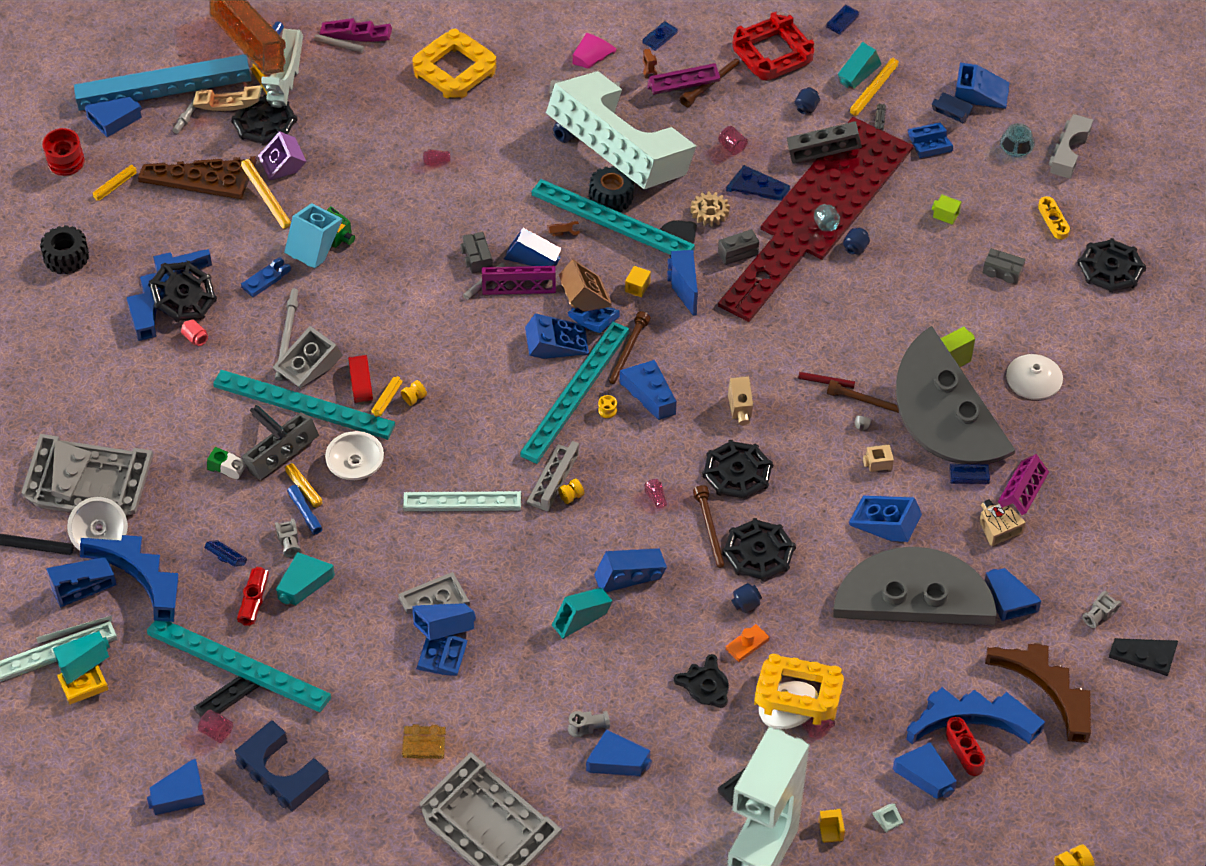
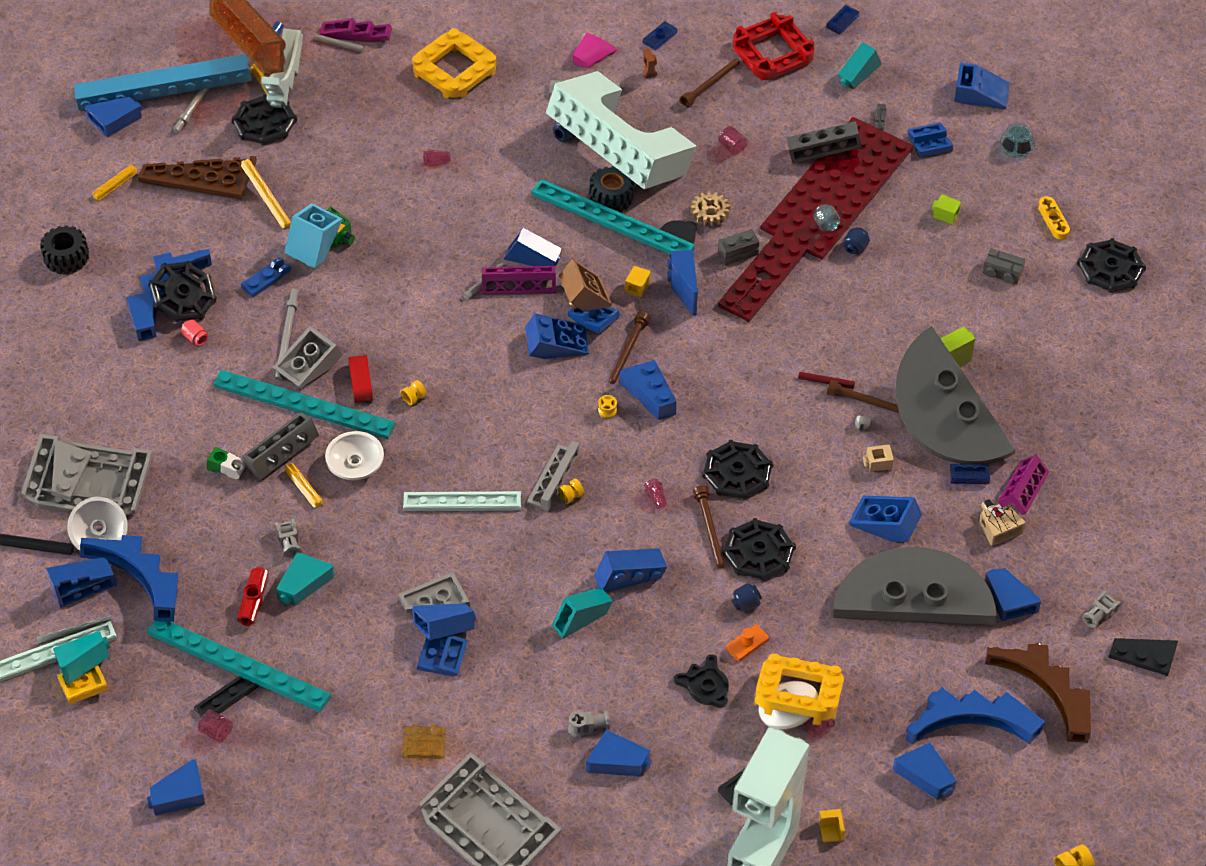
(63, 151): red wheel -> none
(225, 553): clear blue plate -> none
(227, 101): tan slope -> none
(268, 422): black axle -> none
(282, 156): medium lavender slope -> none
(290, 789): dark blue arch -> none
(299, 500): blue piece -> none
(387, 396): yellow axle -> none
(476, 252): dark grey brick -> none
(558, 229): dark orange plate -> none
(574, 393): teal plate -> none
(683, 79): magenta fence -> none
(740, 399): tan torso -> none
(756, 183): clear blue wing -> none
(807, 100): dark blue head -> none
(874, 86): yellow axle -> none
(888, 817): light aqua slope -> none
(952, 107): dark blue panel -> none
(961, 738): red beam -> none
(1033, 383): white dish -> none
(1065, 159): light grey arch -> none

